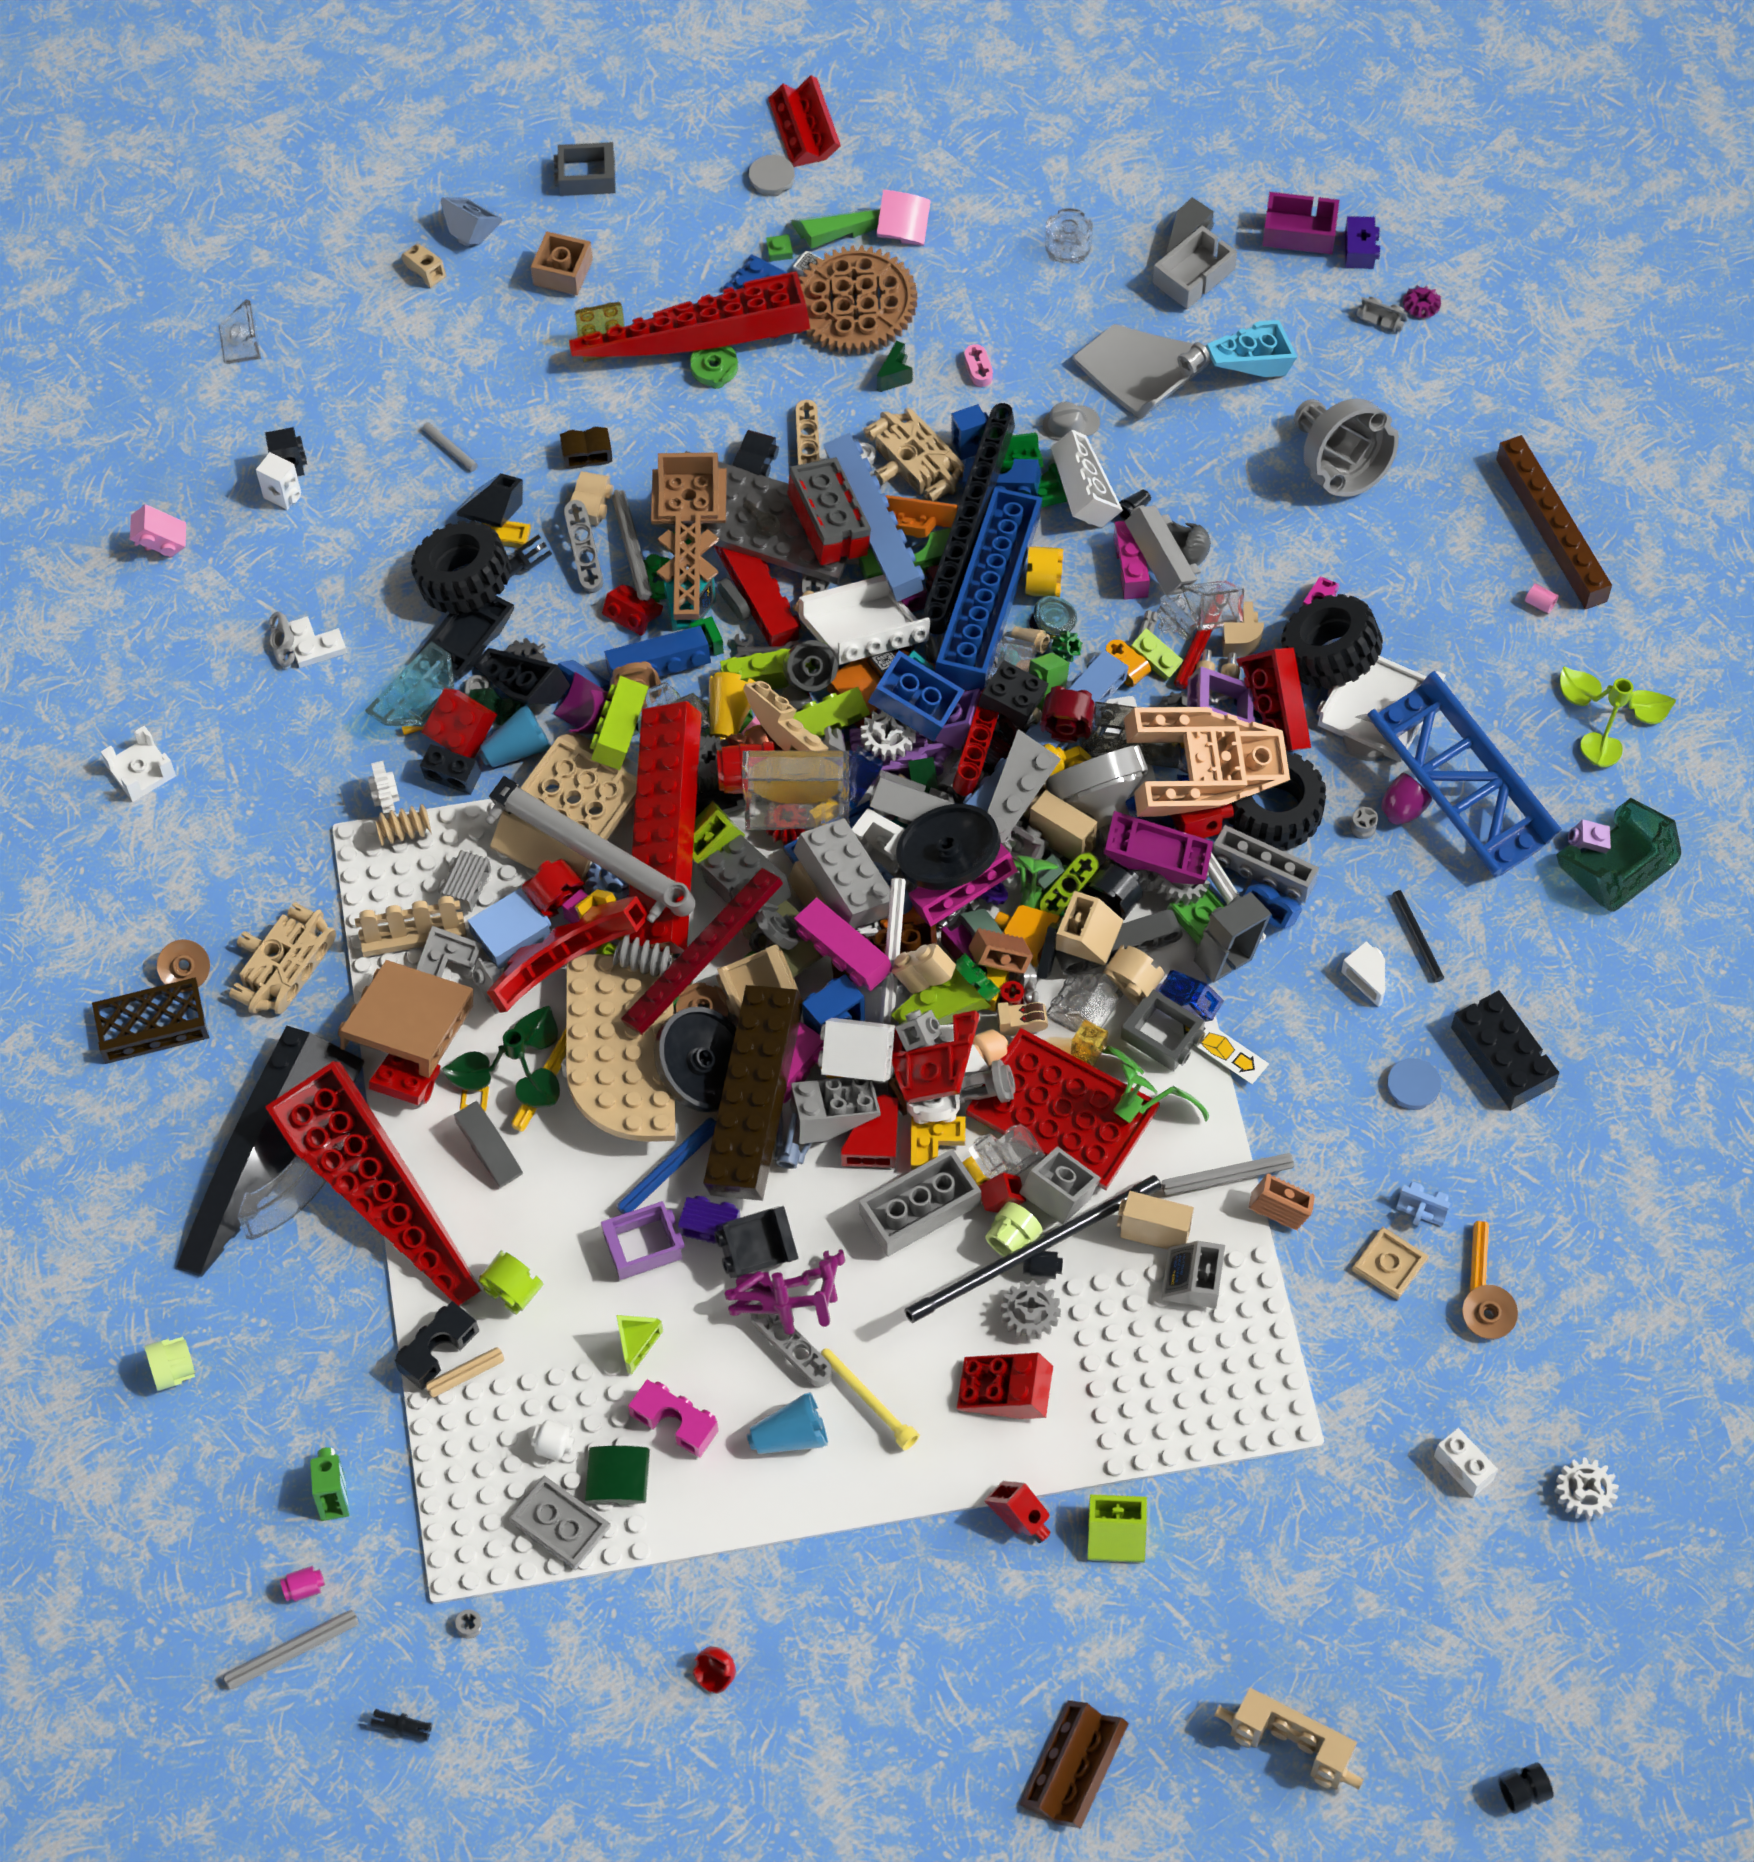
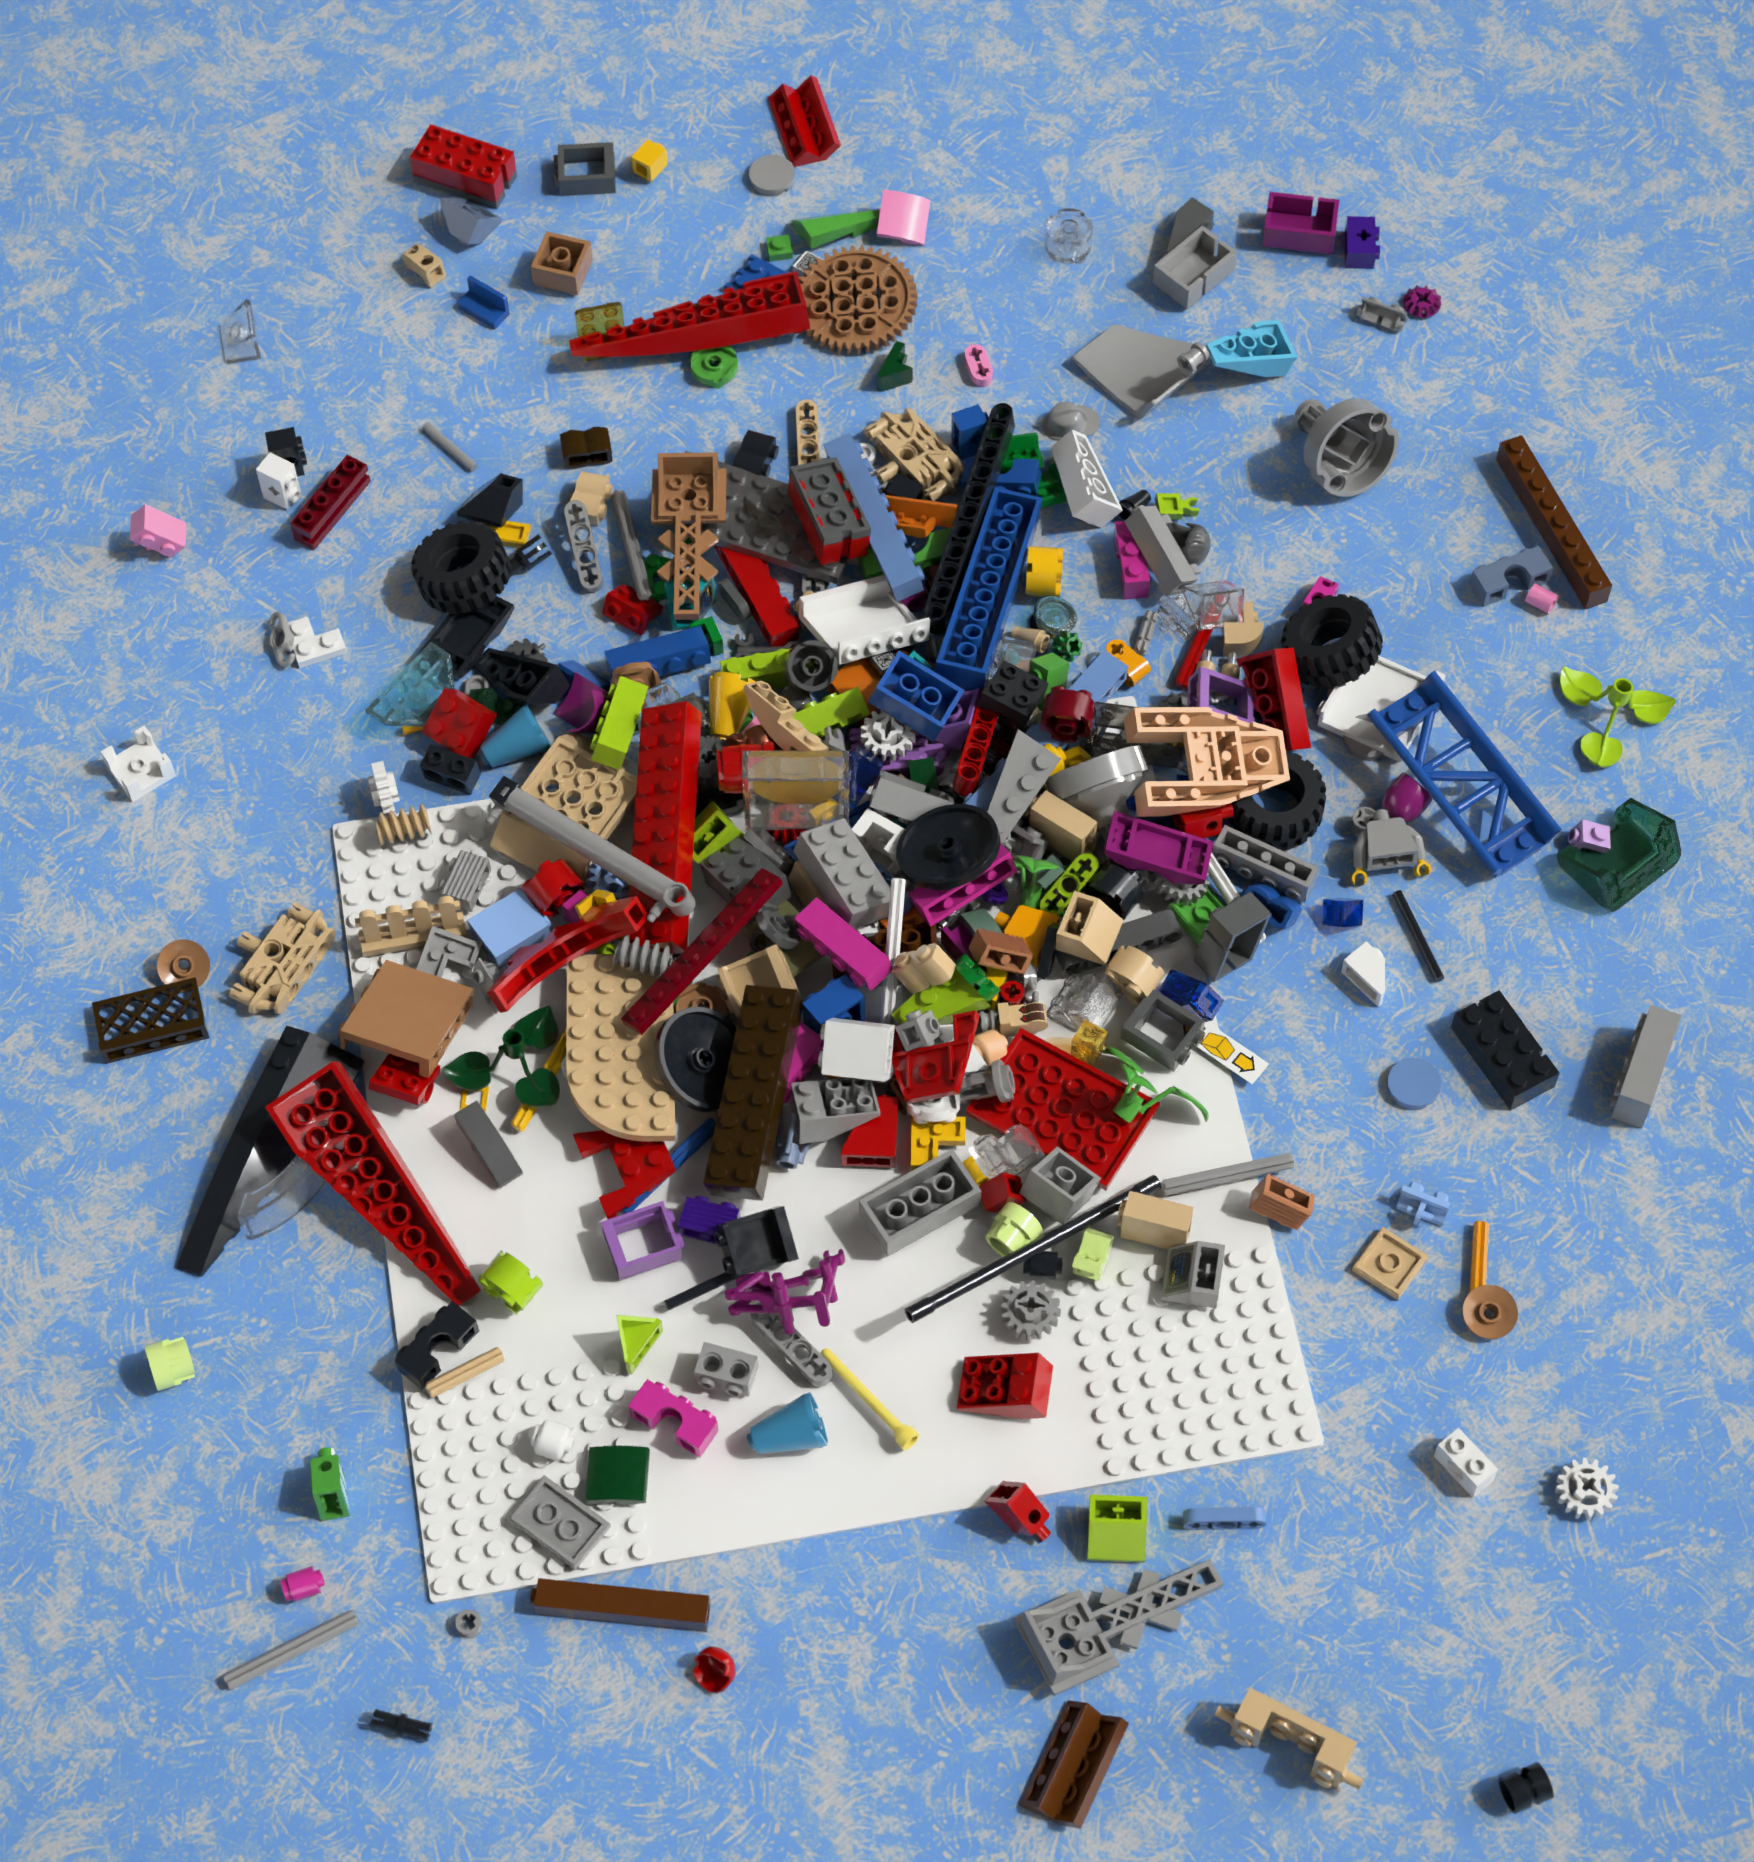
(330, 502): none -> dark red brick
(463, 166): none -> red piece
(484, 303): none -> blue panel
(621, 1605): none -> reddish brown brick
(639, 1163): none -> red wing
(649, 160): none -> yellow brick
(698, 1290): none -> black bar
(729, 1362): none -> light grey brick
(776, 854): none -> flat silver bracket
(904, 487): none -> black brick
(987, 1021): none -> light grey bush
(1091, 1652): none -> light grey piece
(1093, 1254): none -> yellowish green brick
(1157, 654): lime plate -> none
(1175, 507): none -> lime plate
(1224, 1518): none -> medium blue beam
(1342, 912): none -> clear blue panel
(1388, 845): none -> light grey torso
(1527, 566): none -> sand blue arch
(1644, 1066): none -> light grey brick

